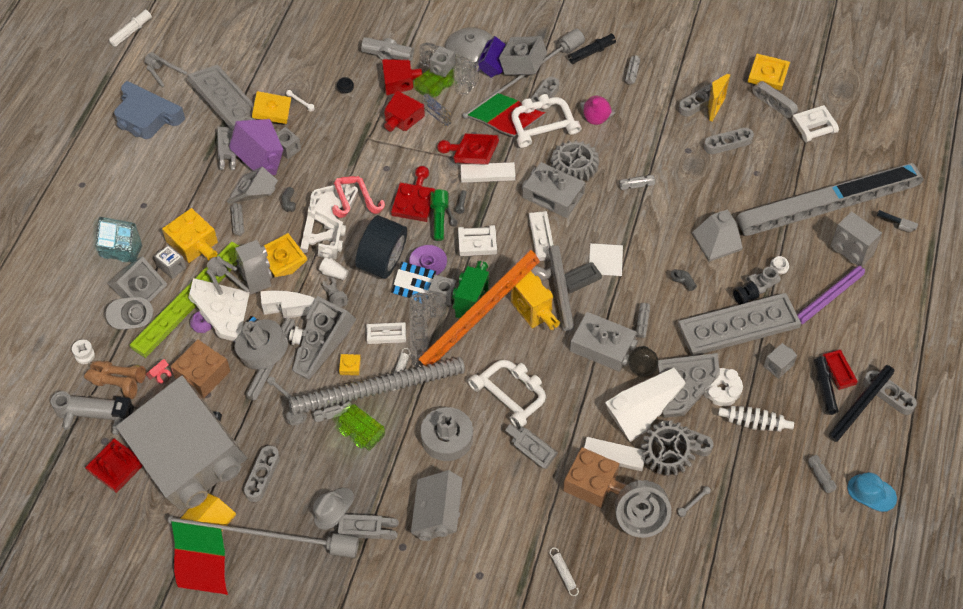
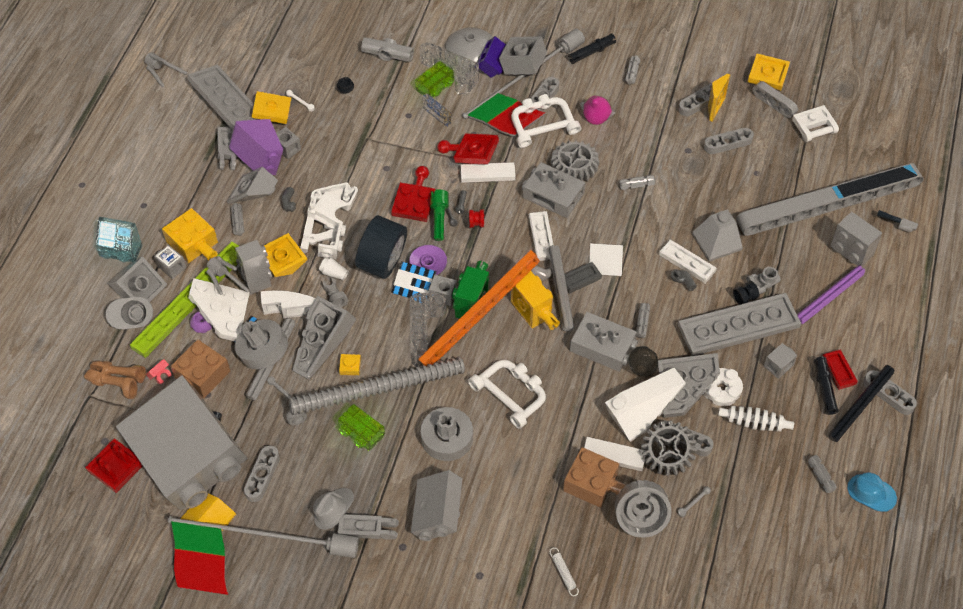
(84, 356): white wheel -> none
(92, 408): light grey piece -> none
(133, 25): white axle -> none
(145, 112): sand blue brick -> none
(295, 335): white plate -> none
(331, 412): light grey axle -> none
(348, 180): coral piece -> none
(386, 335): white tile -> none
(399, 75): red torso -> none
(402, 362): white piece -> none
(403, 112): red torso -> none
(442, 61): light grey brick -> none
(476, 218): none -> red wheel
(477, 245): white plate -> none
(532, 445): light grey hinge -> none
(687, 261): none -> white tile
(780, 264): white plate -> none

